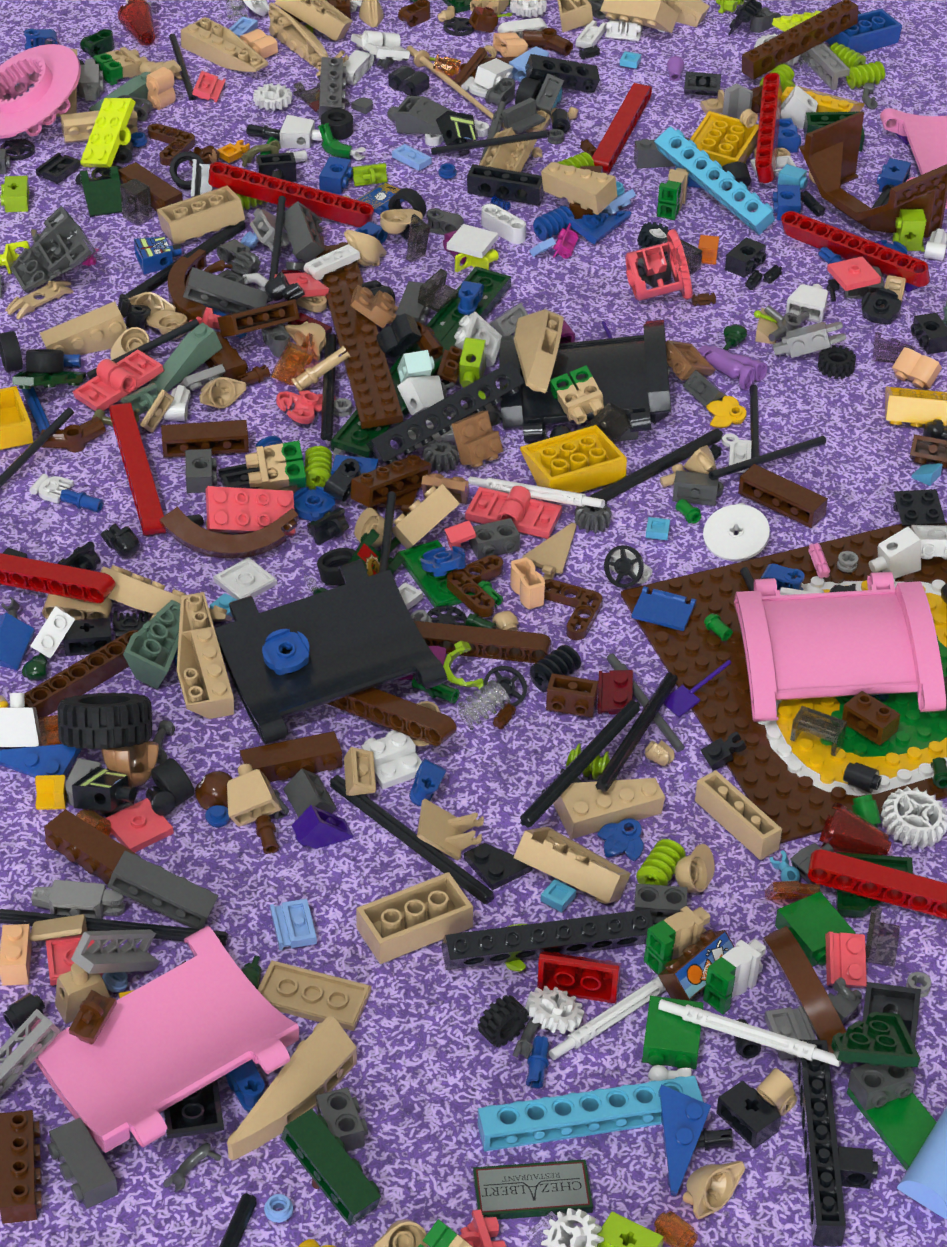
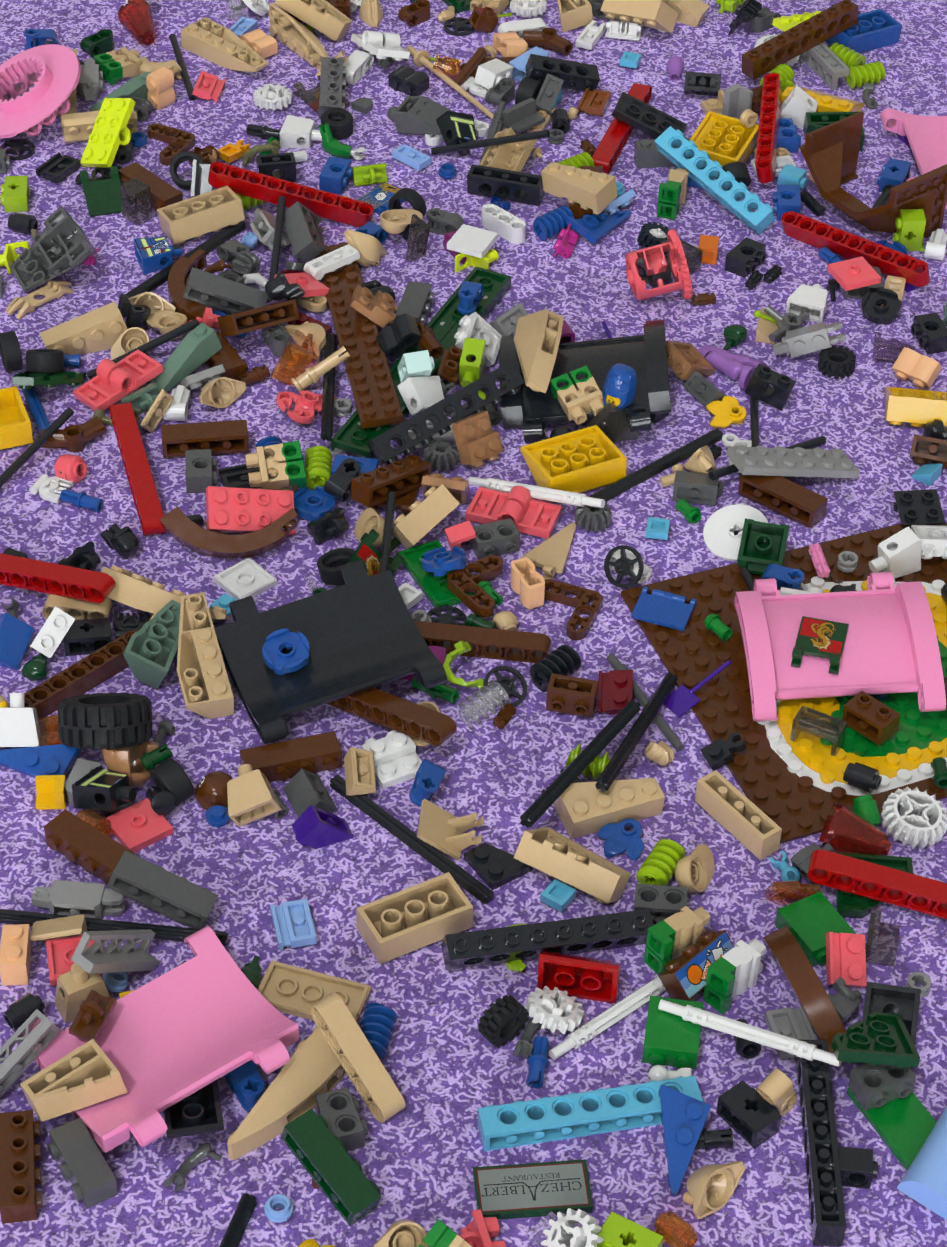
(22, 223): none -> black brick
(70, 468): none -> coral head
(73, 1082): none -> tan wedge
(156, 756): none -> dark green pin
(266, 831): reddish brown pin -> none
(357, 1057): none -> tan beam
(378, 1027): none -> blue piece
(435, 293): clear smoke panel -> none
(542, 247): light blue tile -> none
(589, 52): black piece -> none
(594, 102): none -> dark orange plate
(620, 386): none -> blue piece
(644, 117): none -> black plate
(760, 389): none -> black brick
(762, 545): none -> dark green slope
(792, 462): none -> light grey plate
(821, 640): none -> flag

